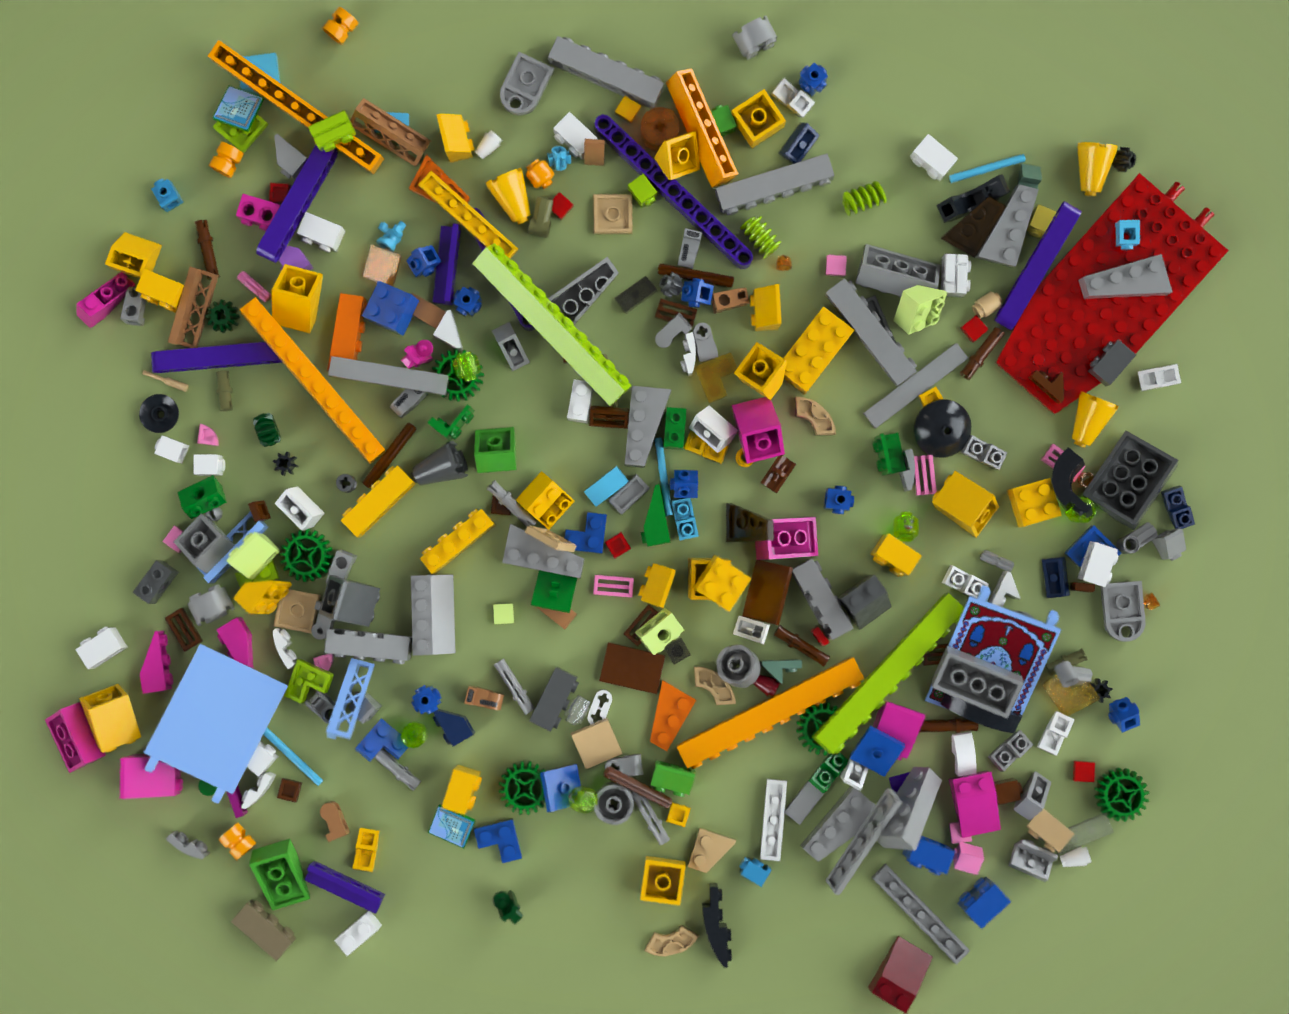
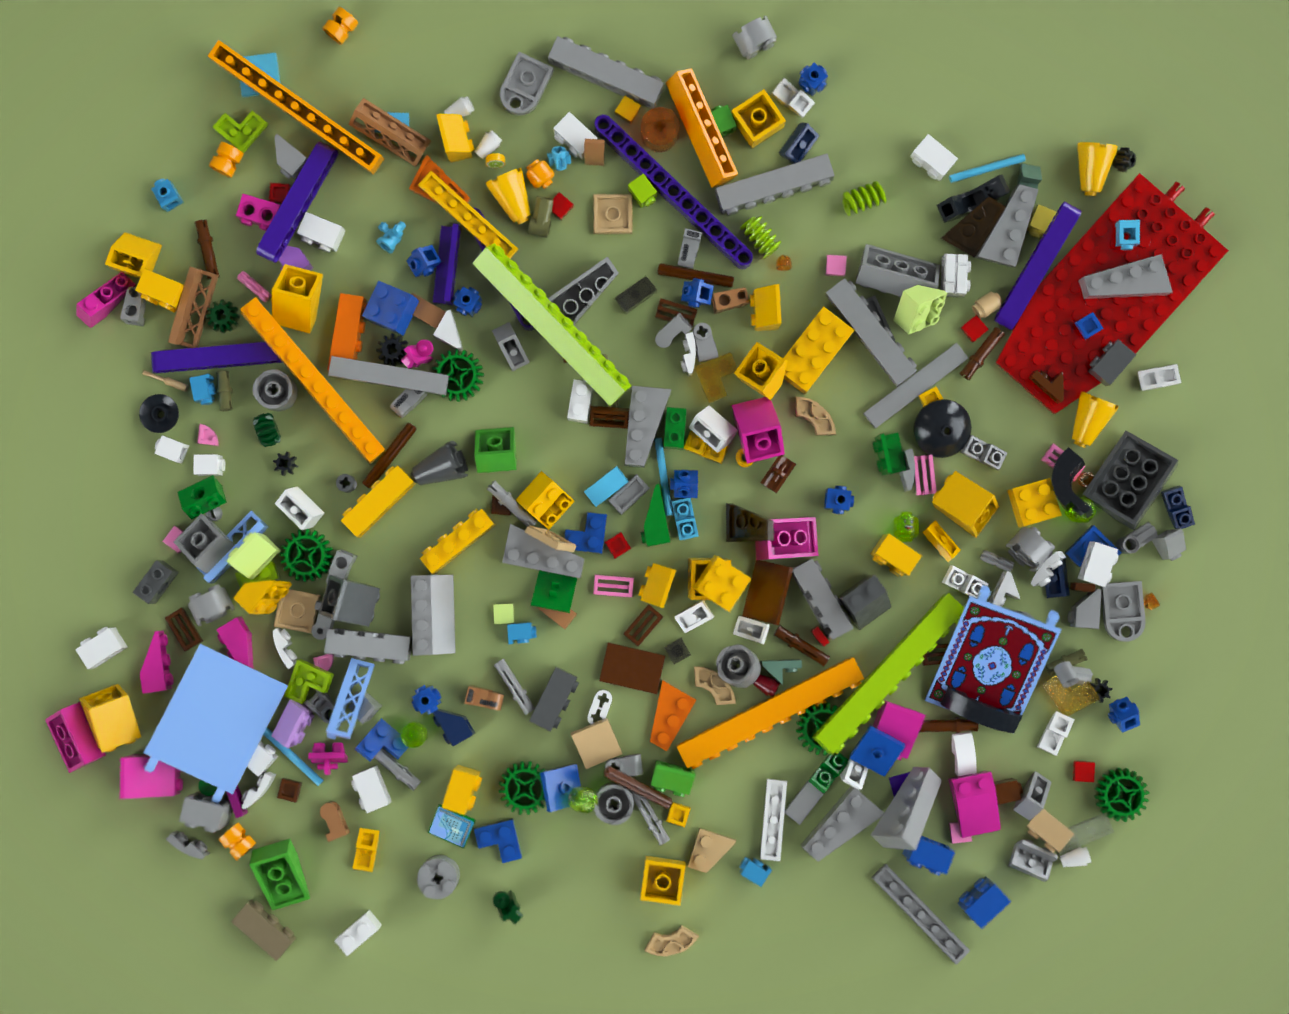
(203, 389): none -> dark azure brick
(203, 812): none -> light grey brick
(238, 108): piece -> none
(259, 511): reddish brown tile -> none
(269, 381): none -> light grey brick
(292, 724): none -> lavender slope
(329, 759): none -> dark pink hips
(332, 131): lime brick -> none
(344, 886): dark purple fence -> none
(371, 789): none -> white brick
(382, 265): clear orange piece -> none
(386, 354): none -> black gear
(431, 886): none -> light grey brick
(454, 430): green bracket -> none
(461, 107): none -> white cone
(466, 366): clear neon green head -> none
(495, 160): none -> tile
(521, 632): none -> dark azure brick
(577, 710): clear brick -> none
(661, 621): yellowish green brick -> none
(671, 285): dark grey gear -> none
(679, 156): yellow slope -> none
(694, 616): none -> white slope
(717, 932): black slope -> none
(863, 841): light grey tile -> none
(901, 974): dark red slope -> none
(941, 541): none -> yellow plate
(968, 858): bright pink brick -> none
(977, 682): light grey brick -> none
(1010, 750): light grey slope -> none
(1030, 548): none -> light grey brick
(1044, 573): none -> white slope
(1086, 611): none -> light grey slope
(1089, 325): none -> blue plate

